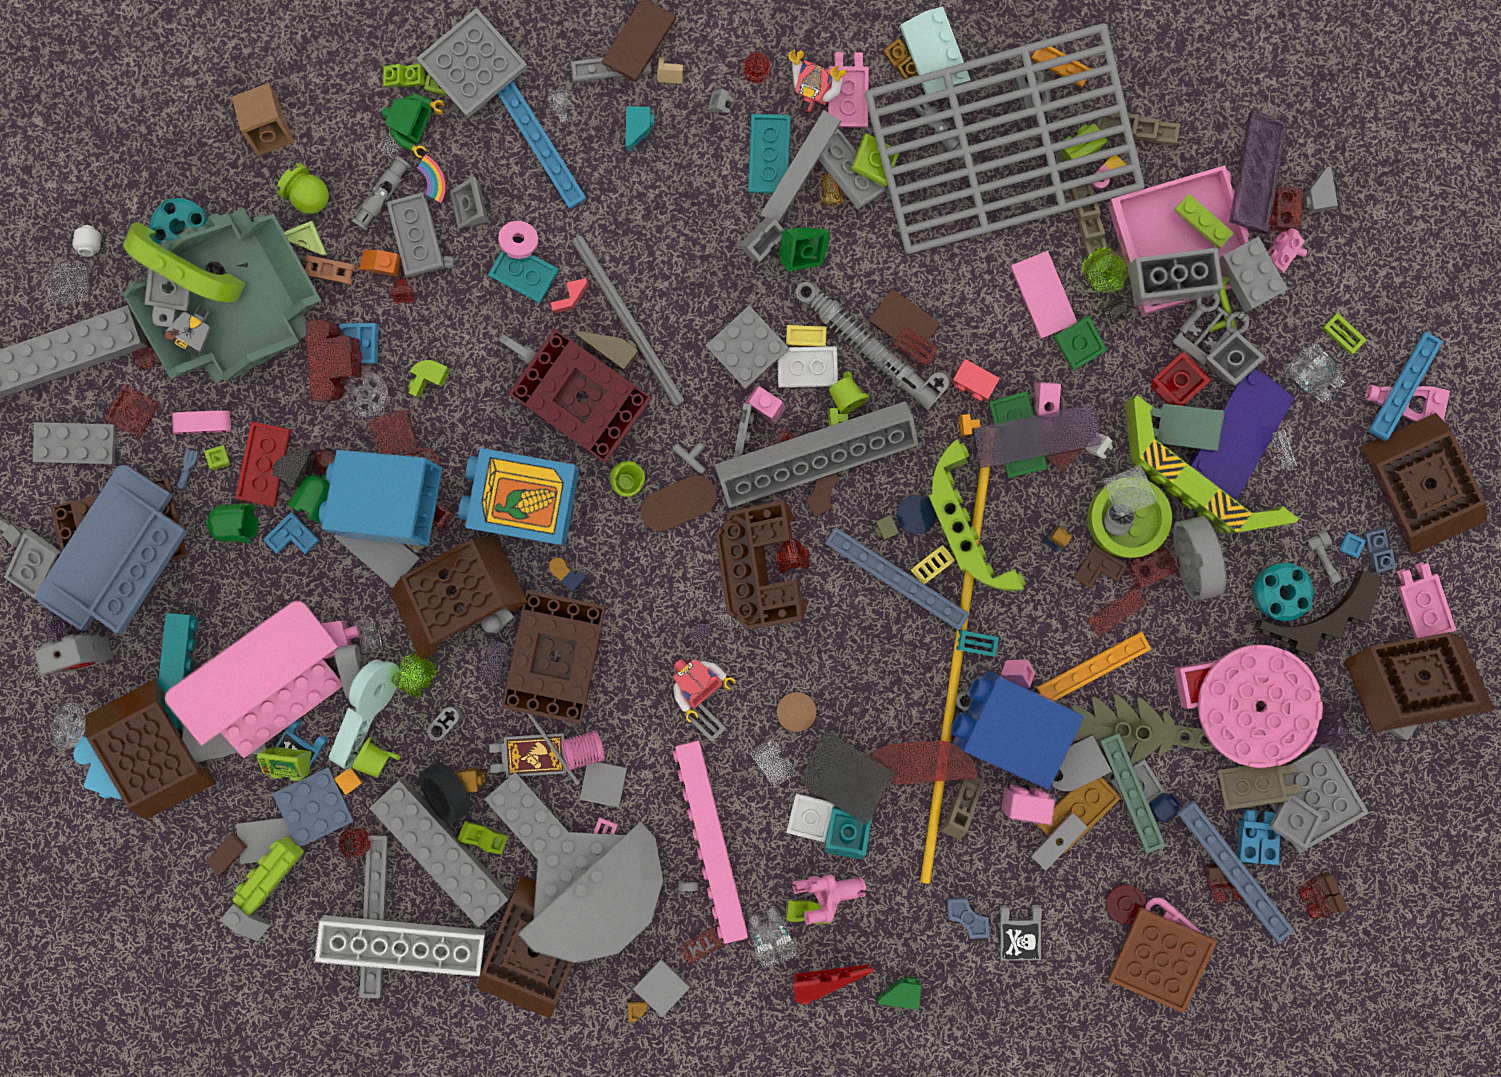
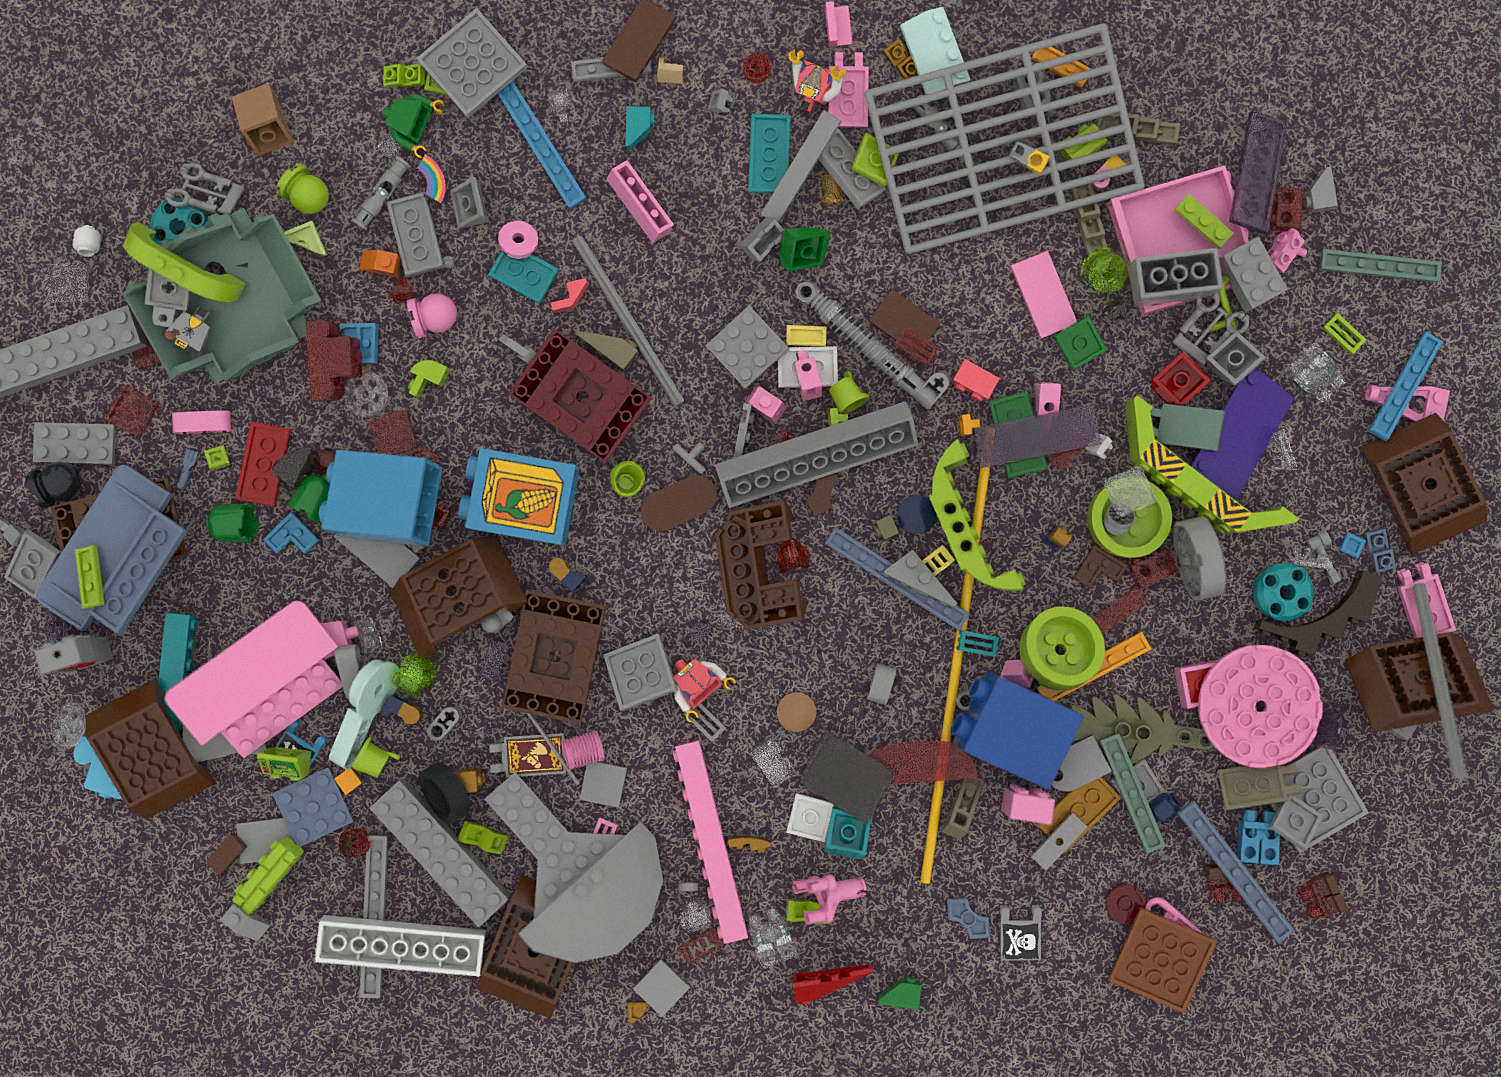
(55, 482): none -> black tile
(89, 577): none -> lime tile
(229, 202): none -> light grey piece
(329, 269): nougat plate -> none
(409, 712): none -> leg
(433, 313): none -> bright pink tile
(639, 201): none -> bright pink brick
(640, 672): none -> light grey plate
(695, 916): none -> clear brick
(756, 843): none -> pearl gold slope
(807, 376): none -> bright pink torso
(838, 25): none -> bright pink panel
(881, 684): none -> light grey beam
(914, 573): none -> light grey wing
(1029, 157): none -> leg
(1075, 634): none -> lime brick
(1319, 562): none -> clear plate
(1380, 265): none -> sand green plate
(1439, 682): none -> light grey axle

